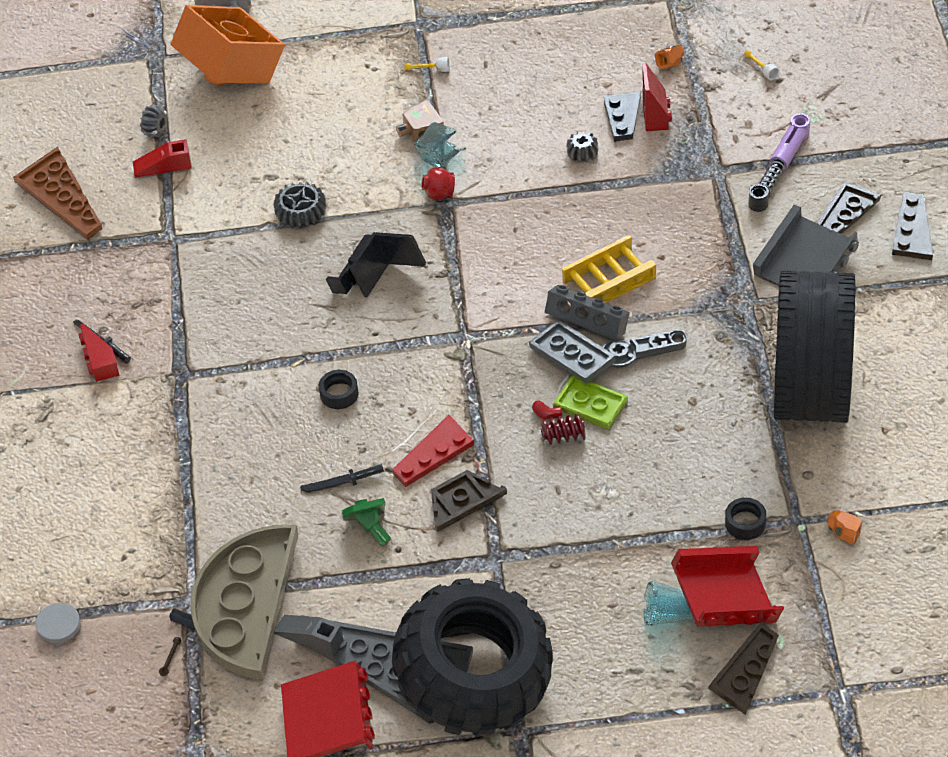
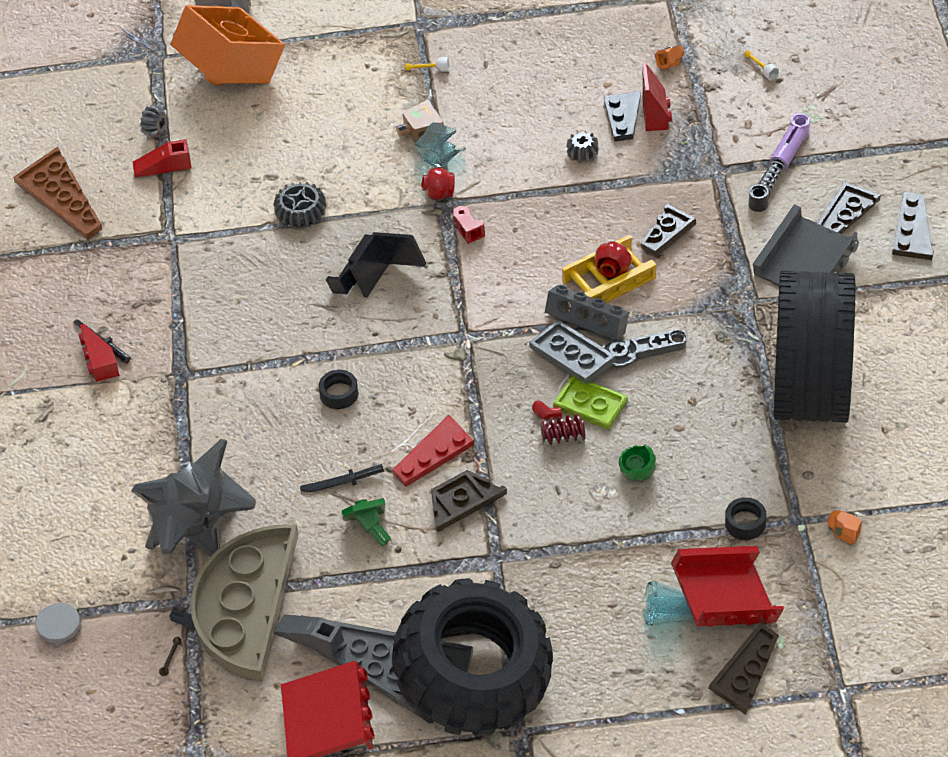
(192, 503): none -> dark grey piece
(467, 226): none -> leg
(609, 257): none -> red plant
(638, 462): none -> green hair
(669, 228): none -> wing

